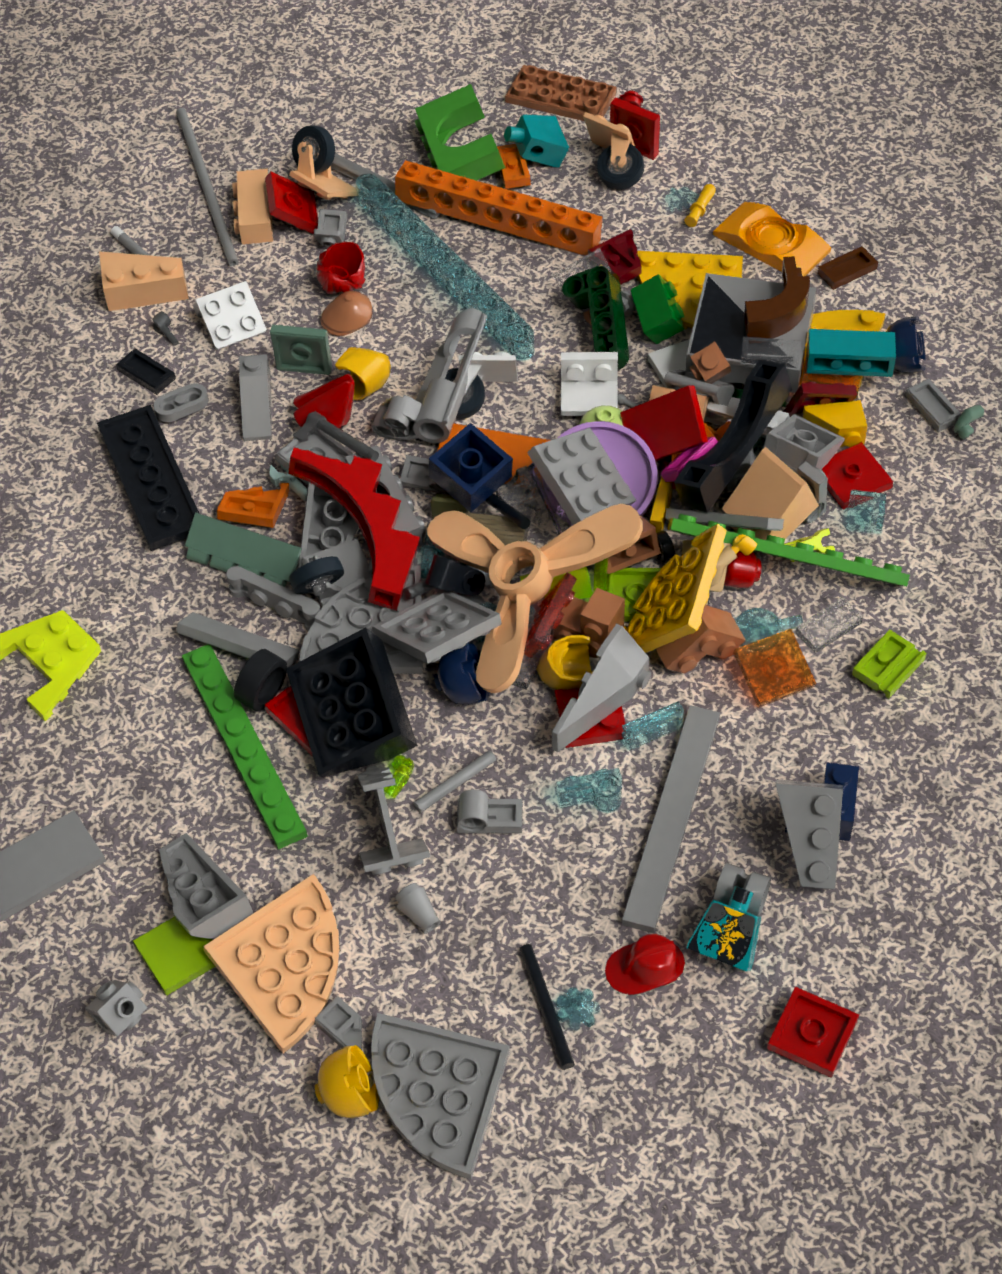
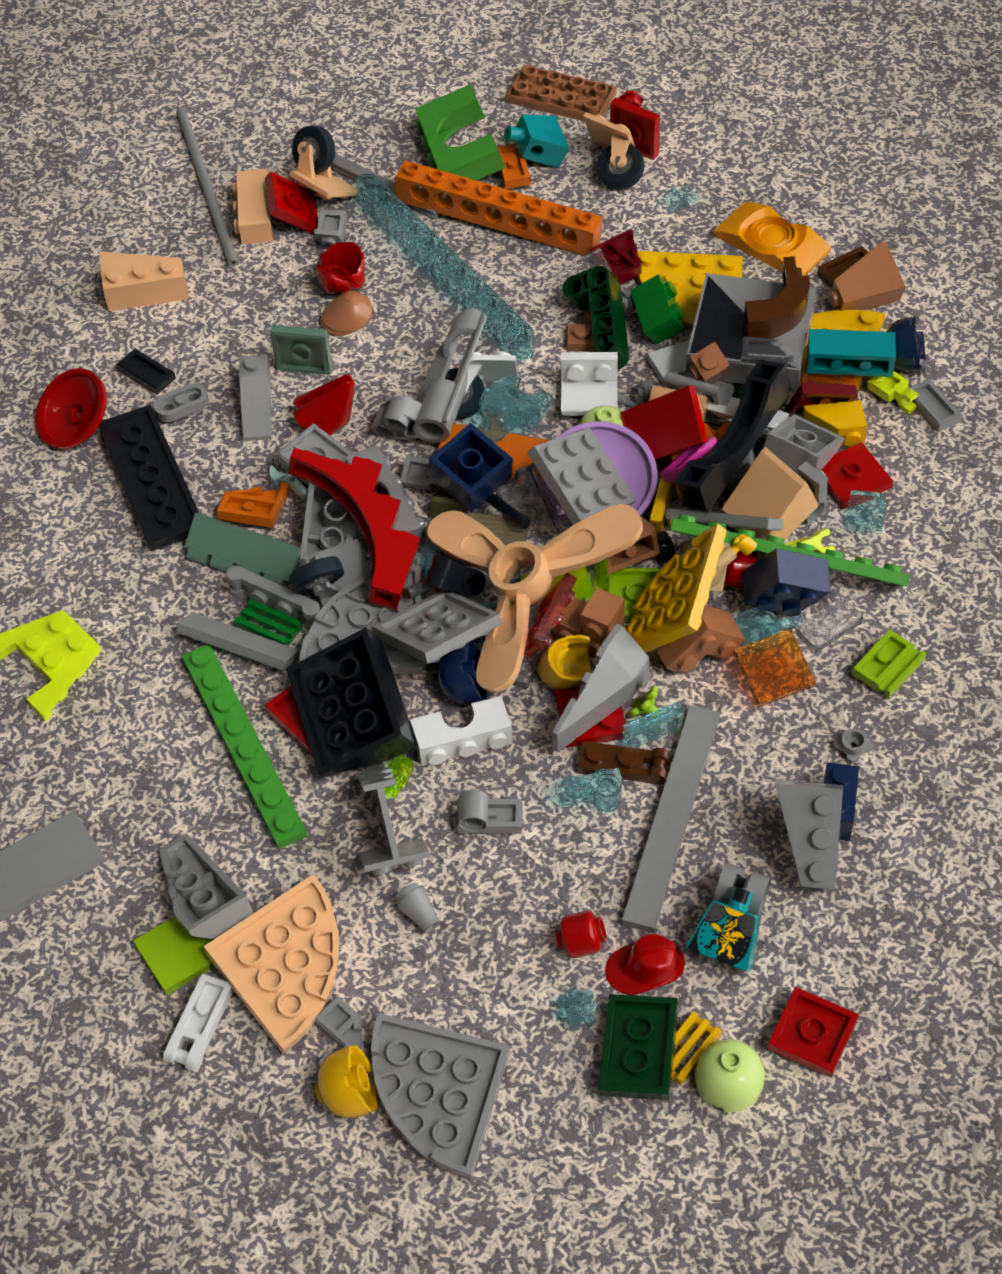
(71, 408): none -> red dish
(117, 1007): light grey brick -> none
(125, 240): light grey bar -> none
(161, 324): dark grey hand -> none
(198, 1022): none -> white plate
(230, 315): white bracket -> none
(260, 679): black tyre -> none
(270, 619): none -> green tile
(318, 422): dark grey piece -> none
(368, 369): yellow piece -> none
(441, 742): none -> white arch
(454, 781): light grey bar -> none
(508, 409): none -> clear light blue piece
(546, 1007): black bar -> none
(580, 338): none -> nougat plate
(581, 934): none -> red head
(628, 759): none -> reddish brown plate
(638, 1047): none -> dark green plate
(645, 389): none -> light grey plate
(645, 705): none -> lime plant
(698, 208): yellow piece -> none
(703, 1026): none -> yellow tile
(730, 1075): none -> yellowish green cylinder
(786, 582): none -> dark blue piece
(857, 737): none -> light grey plate
(868, 282): none -> nougat slope
(894, 388): none -> neon yellow plate
(968, 416): sand green arm -> none

